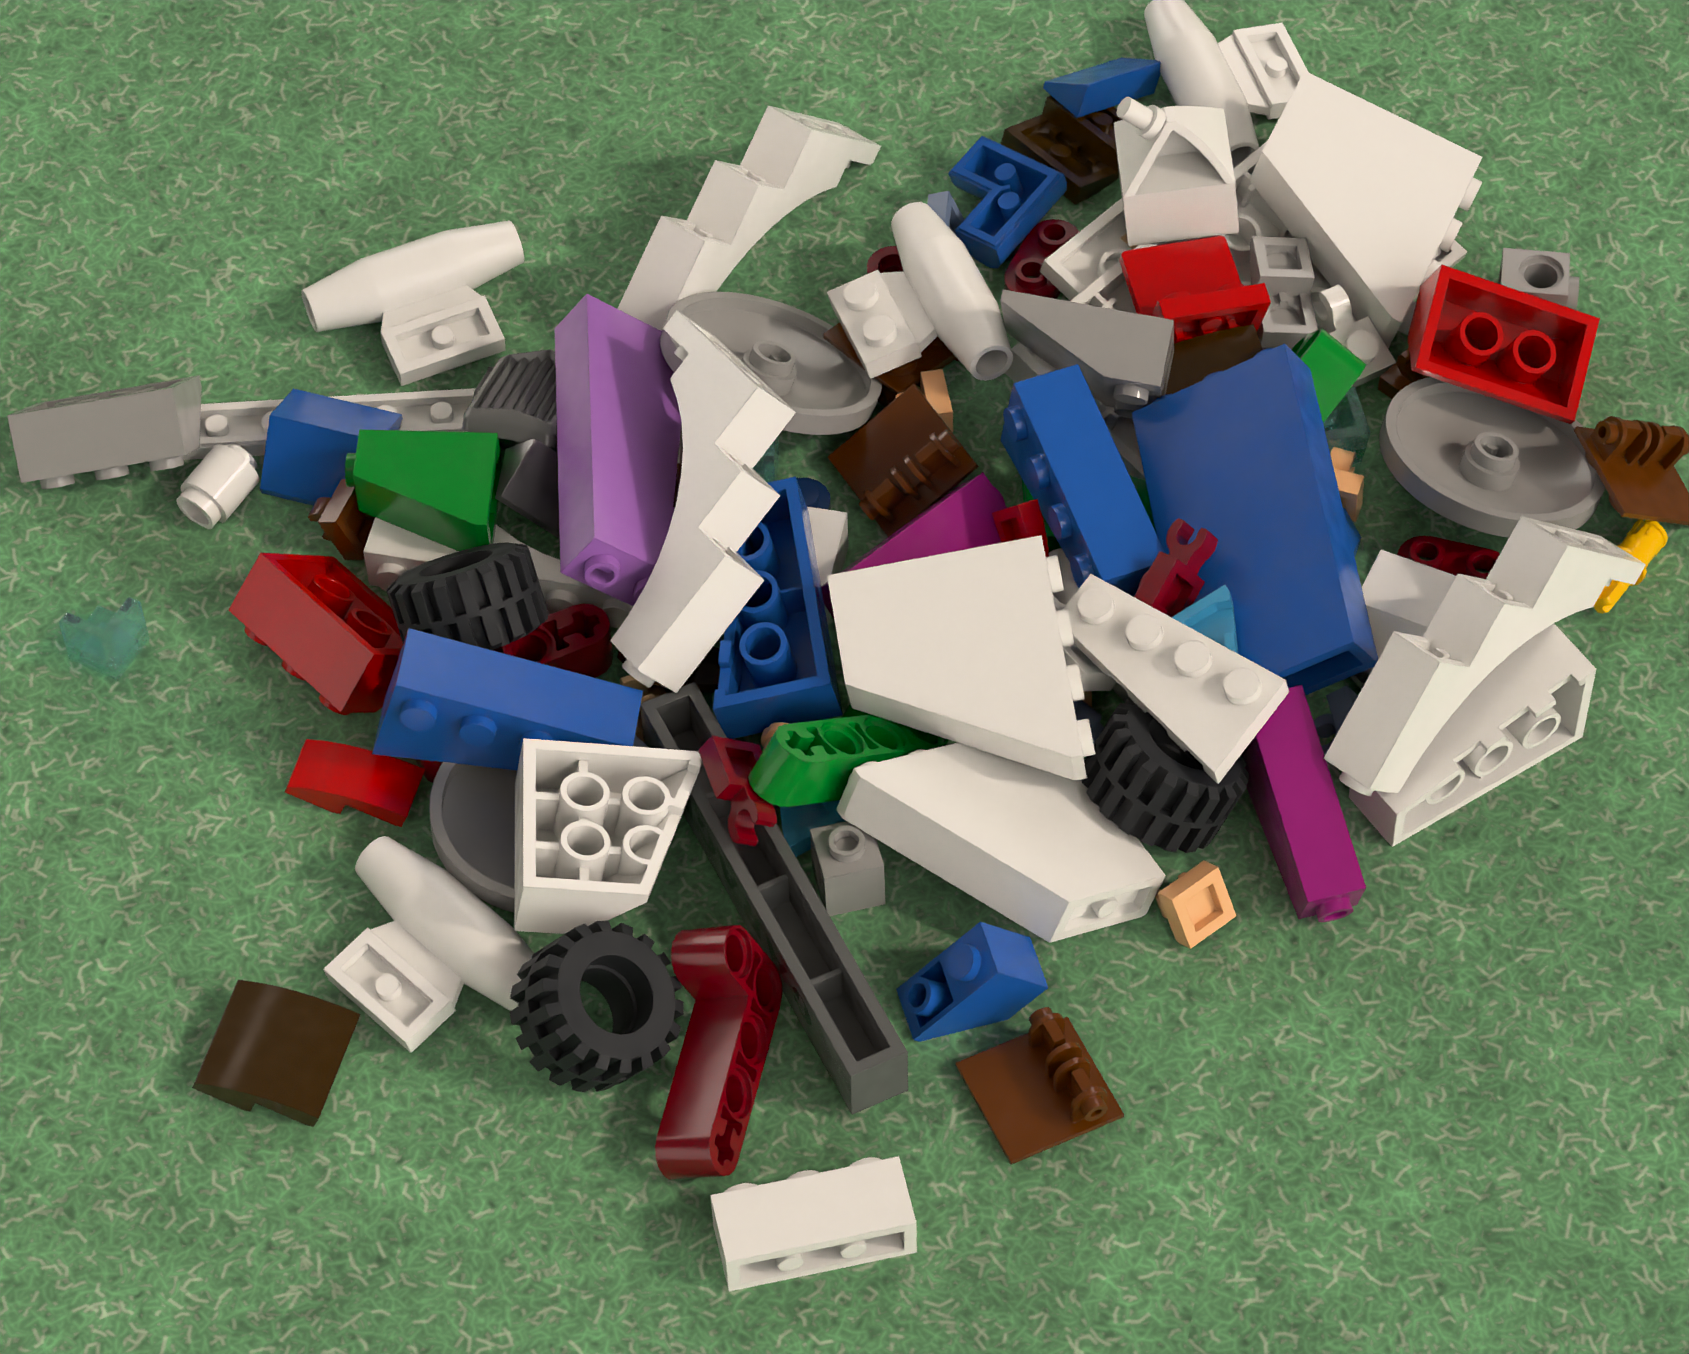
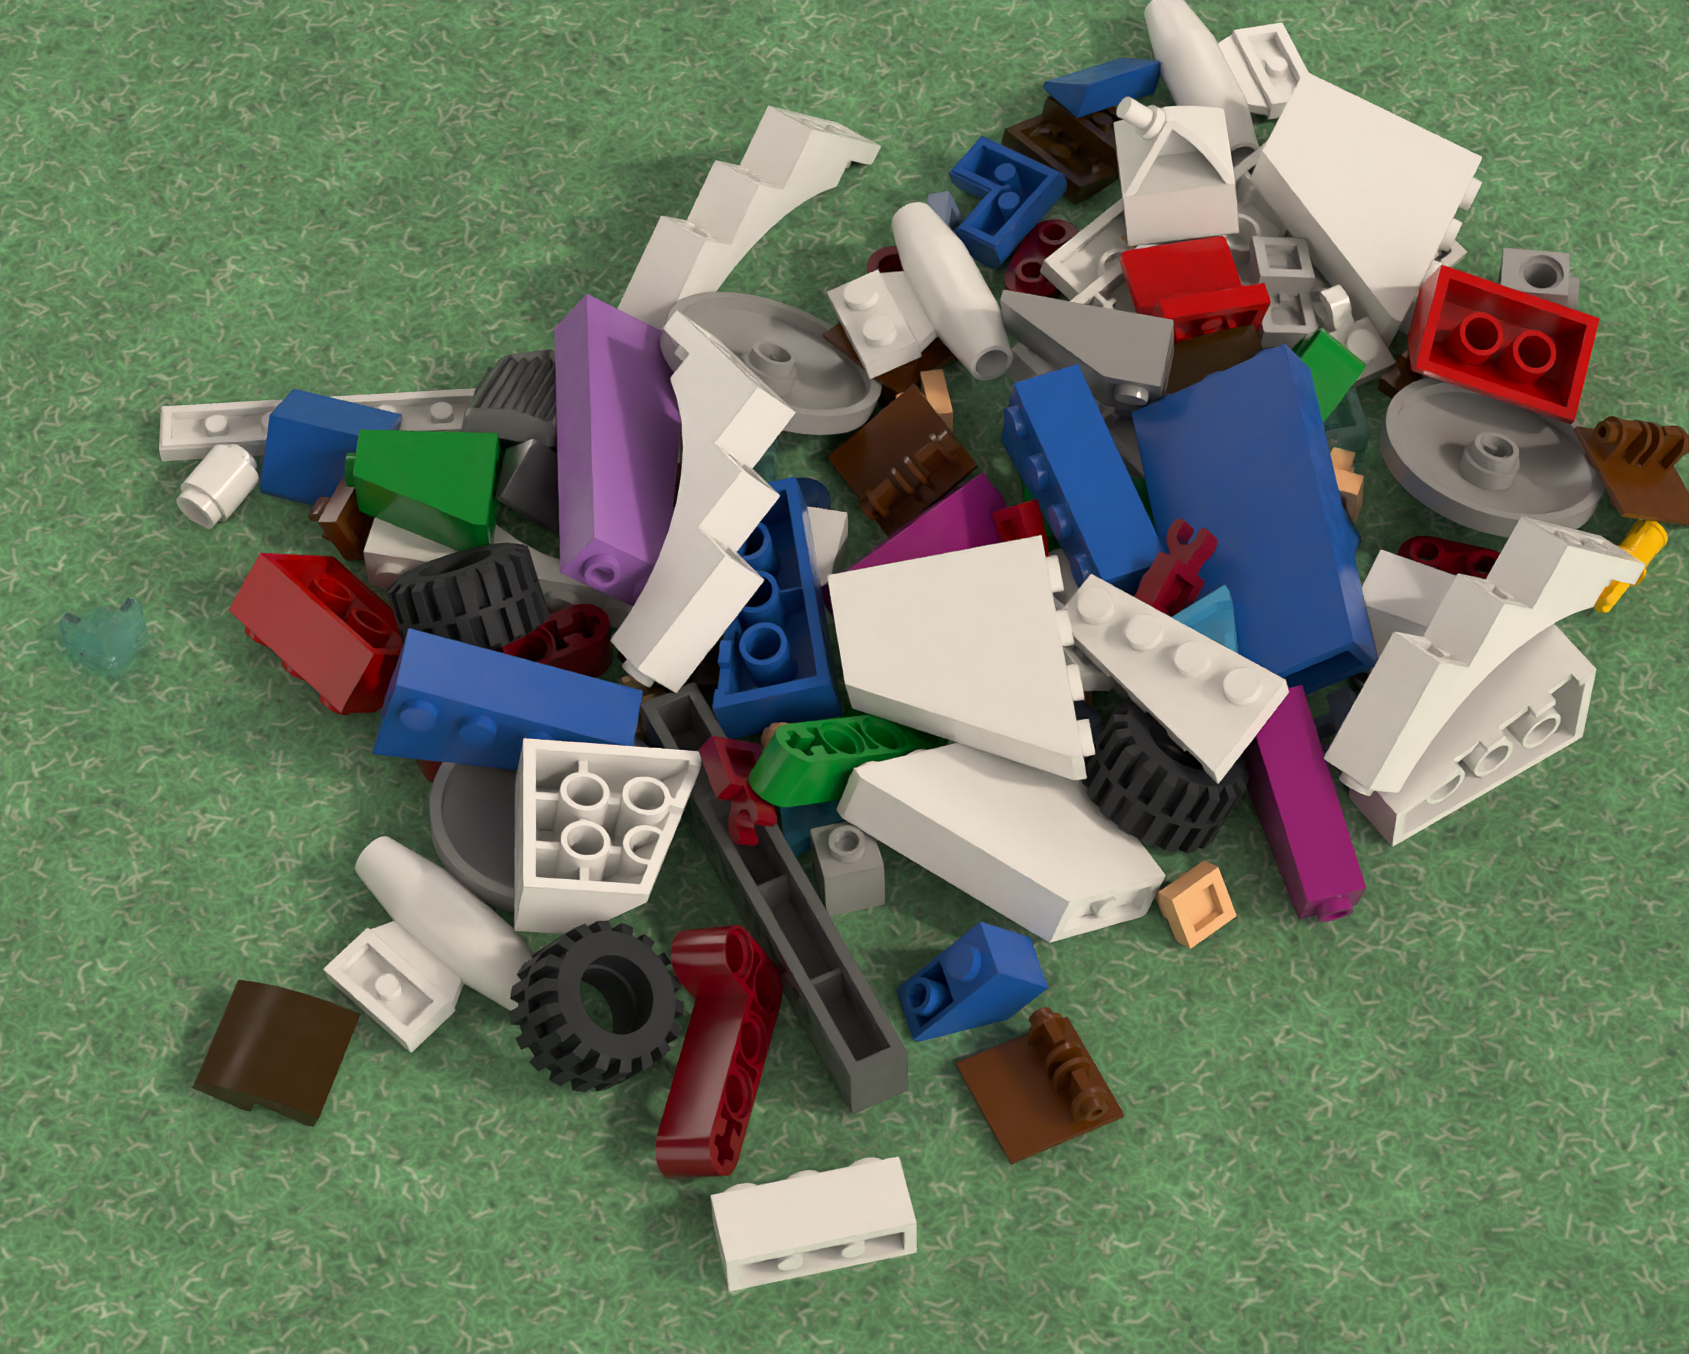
(107, 432): light grey slope -> none
(352, 776): red slope -> none
(423, 298): white plate -> none

